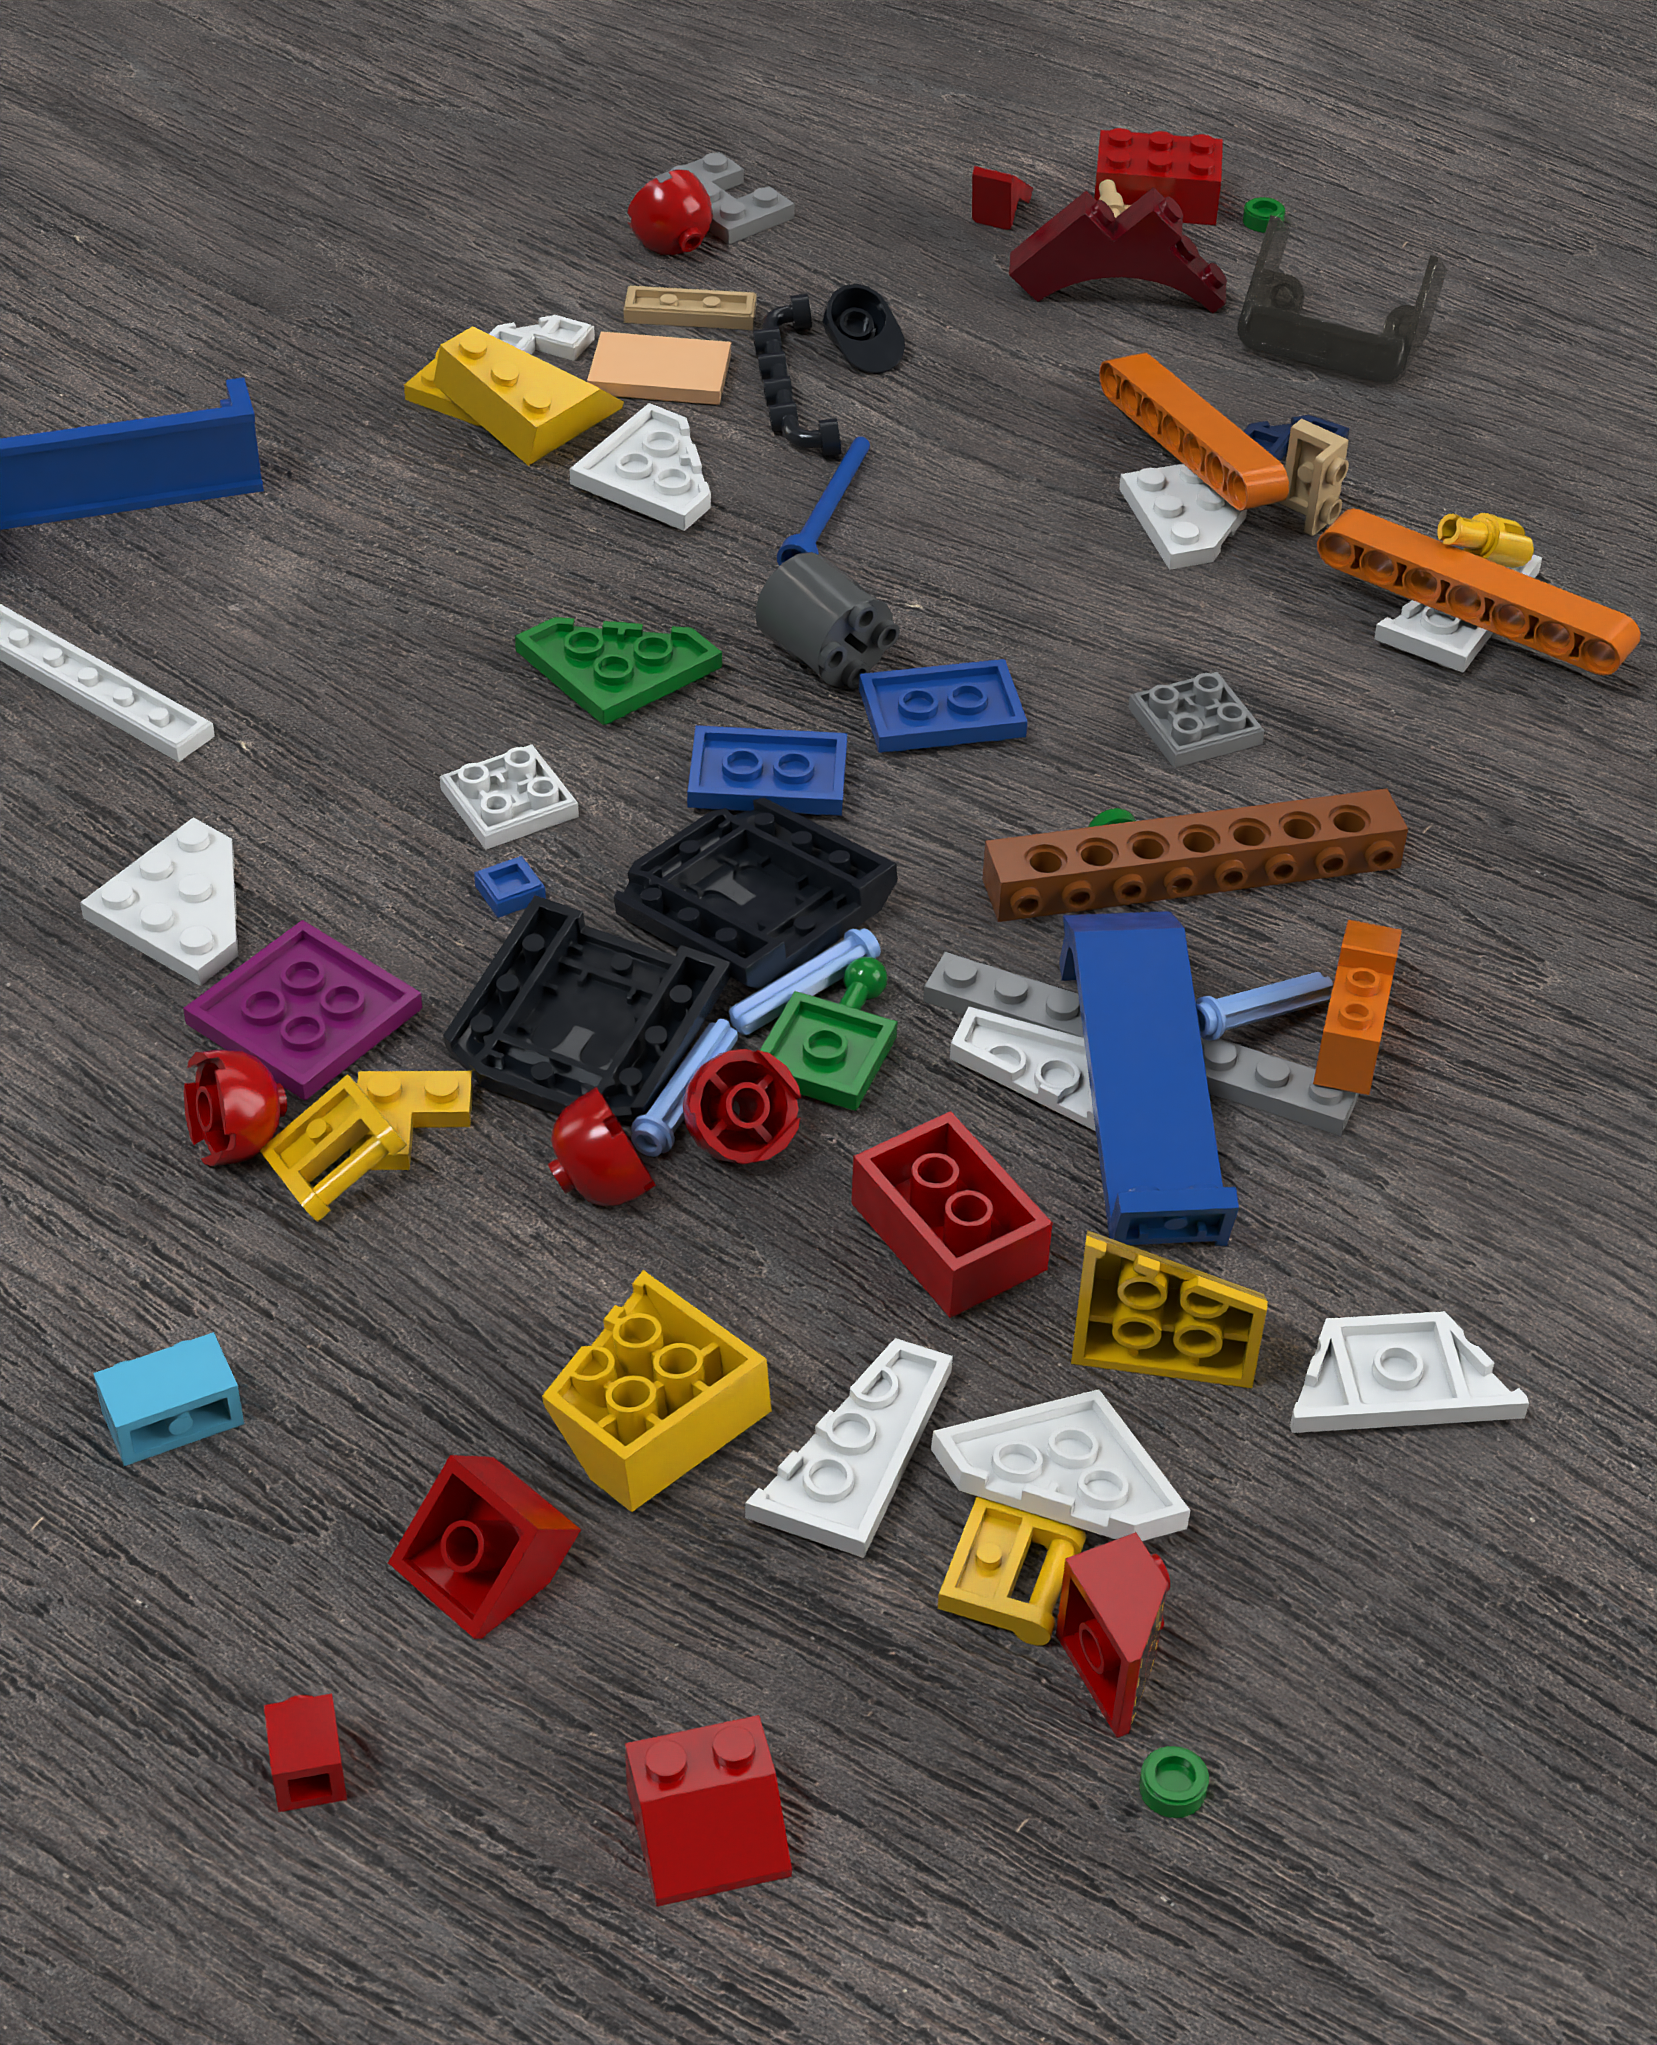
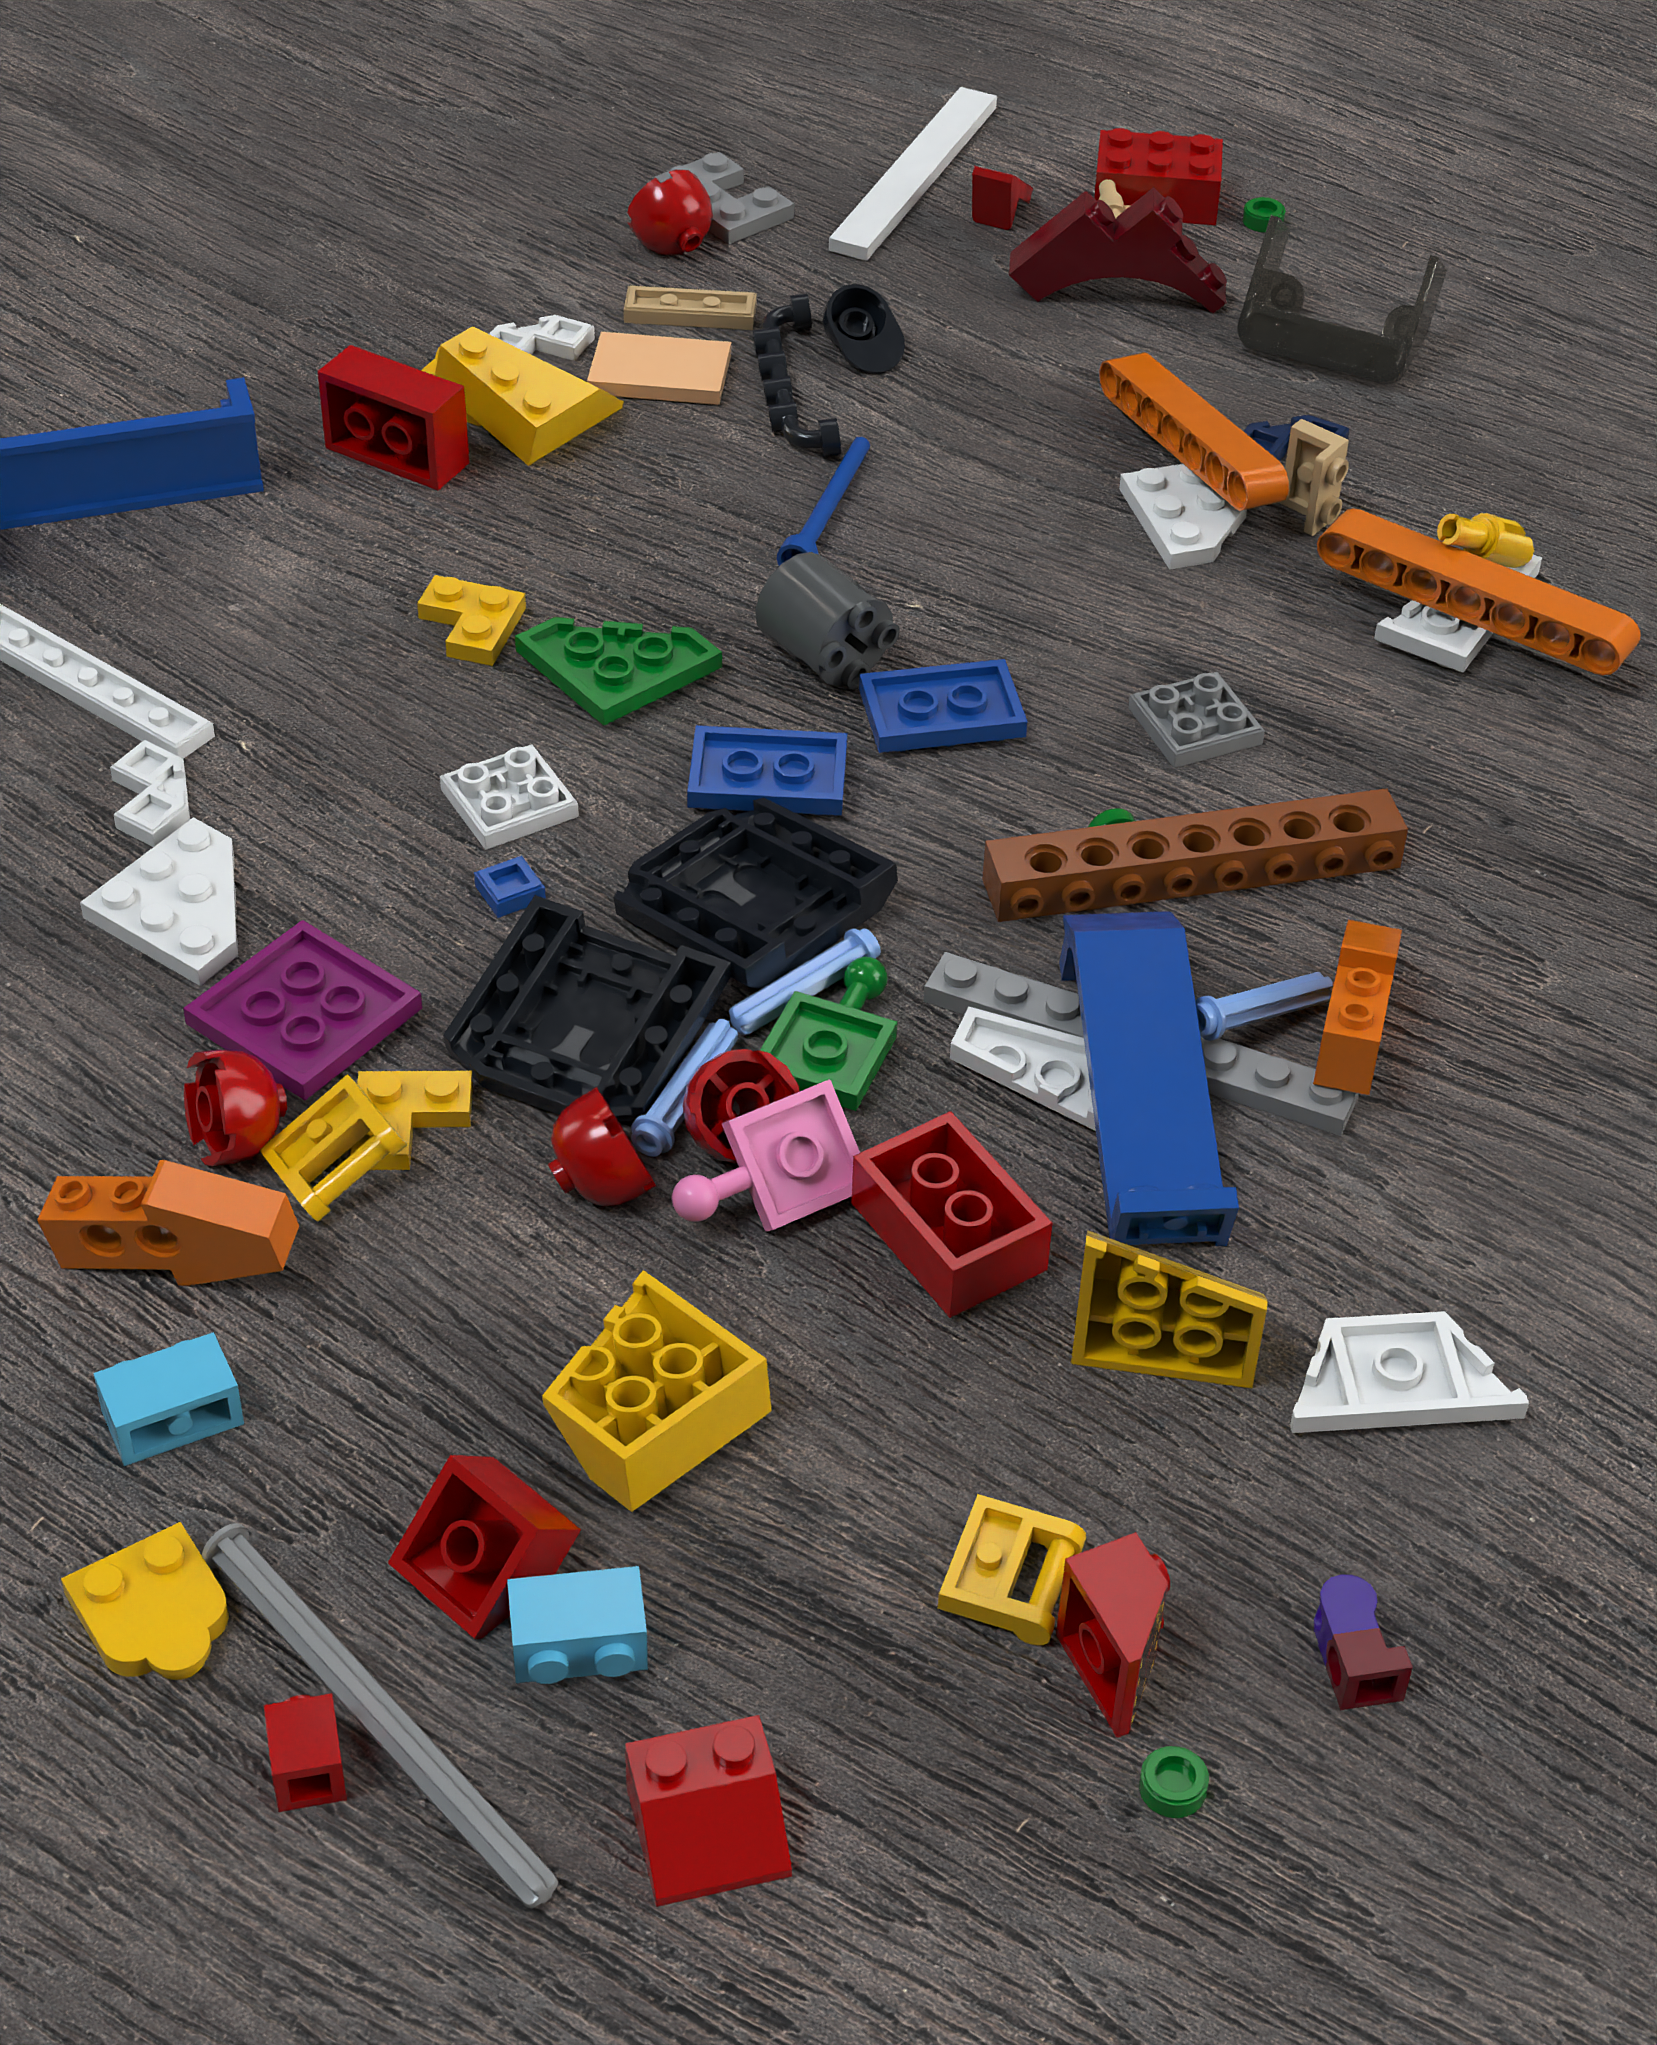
(151, 1606): none -> yellow plate
(161, 791): none -> white tile
(172, 1221): none -> orange brick
(381, 1716): none -> light grey axle
(394, 417): none -> red brick
(480, 616): none -> yellow plate
(577, 1625): none -> medium azure brick
(648, 468): white plate -> none
(789, 1157): none -> bright pink plate
(858, 1454): white wing -> none
(912, 174): none -> white tile
(1065, 1464): white plate -> none
(1354, 1648): none -> dark red leg

